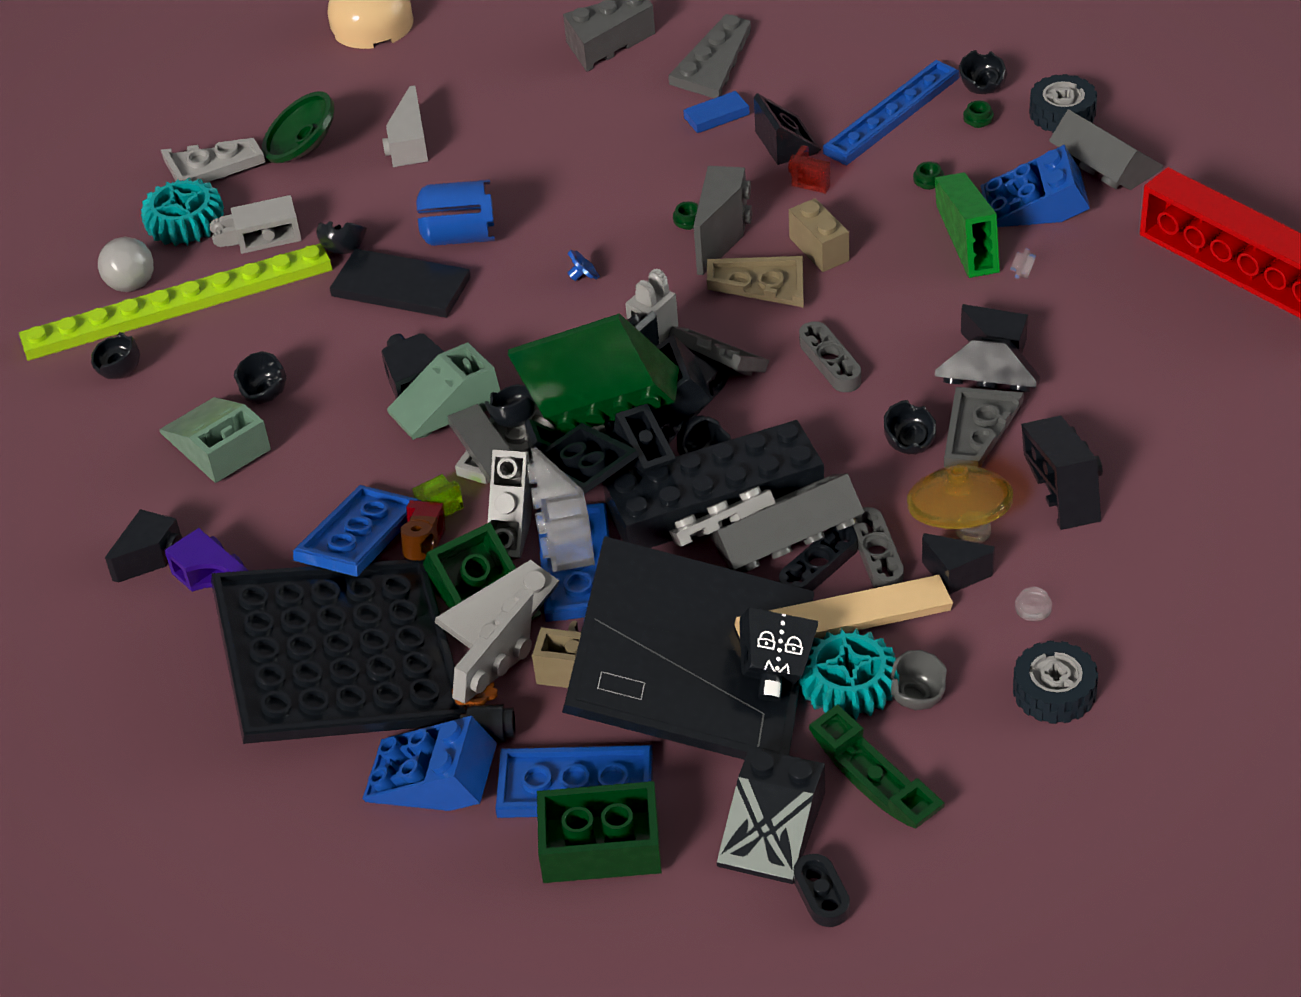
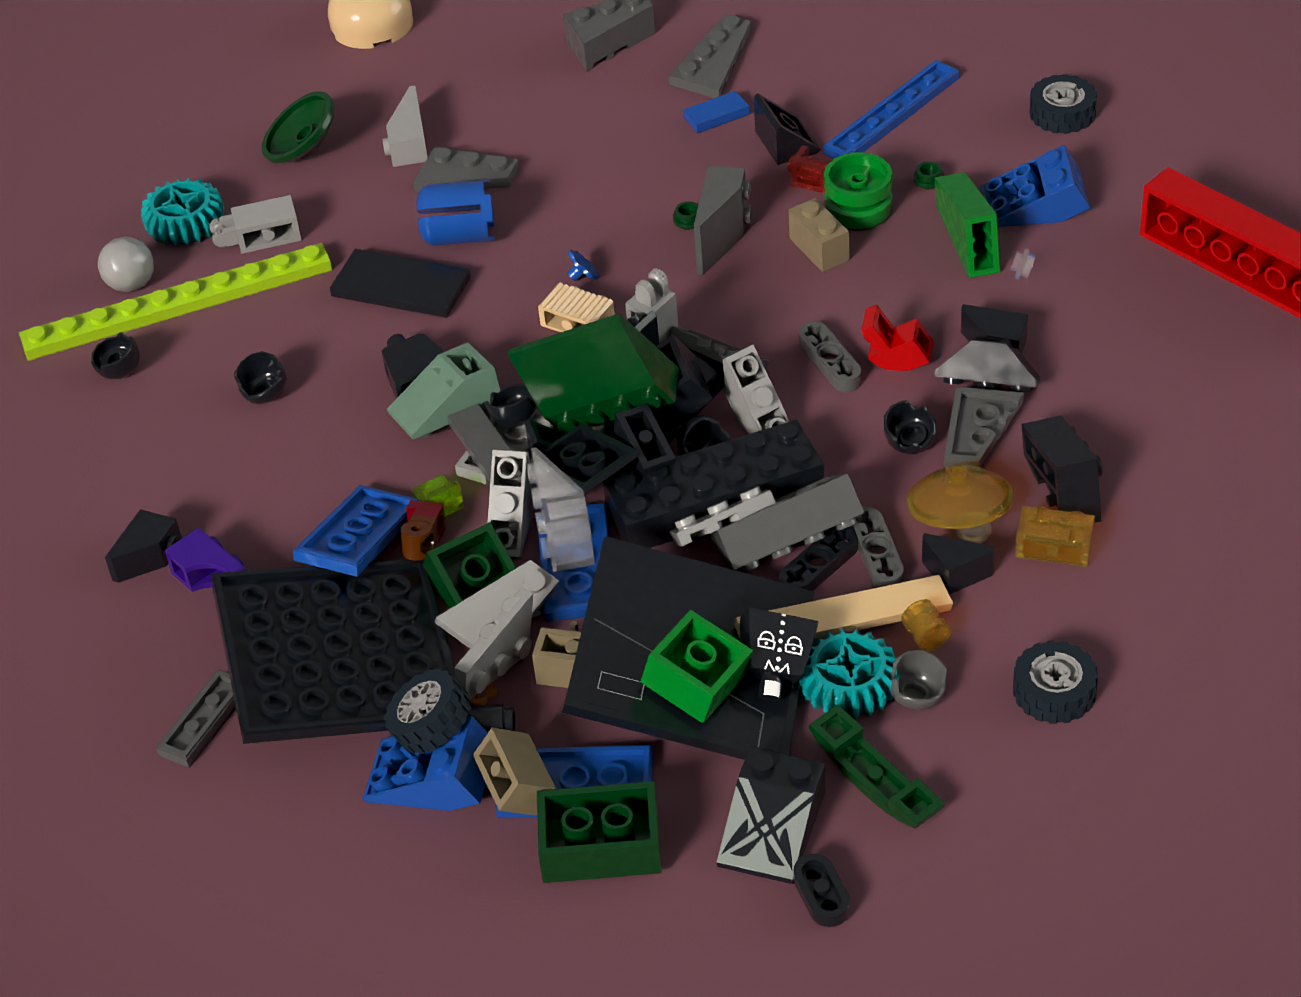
(199, 721): none -> dark grey tile
(215, 162): light grey wing -> none
(219, 437): sand green slope -> none
(339, 239): black hair -> none
(427, 711): none -> black wheel
(453, 165): none -> dark grey wing
(512, 770): none -> dark tan brick
(572, 307): none -> tan brick
(696, 666): none -> green brick
(751, 392): none -> light grey slope
(759, 278): dark tan wing -> none
(858, 189): none -> green wheel
(896, 347): none -> red brick
(923, 621): none -> clear yellow wheel
(978, 114): dark green plate -> none
(982, 72): black hair -> none
(1033, 604): clear plate -> none
(1054, 536): none -> clear yellow brick
(1103, 152): dark grey slope -> none

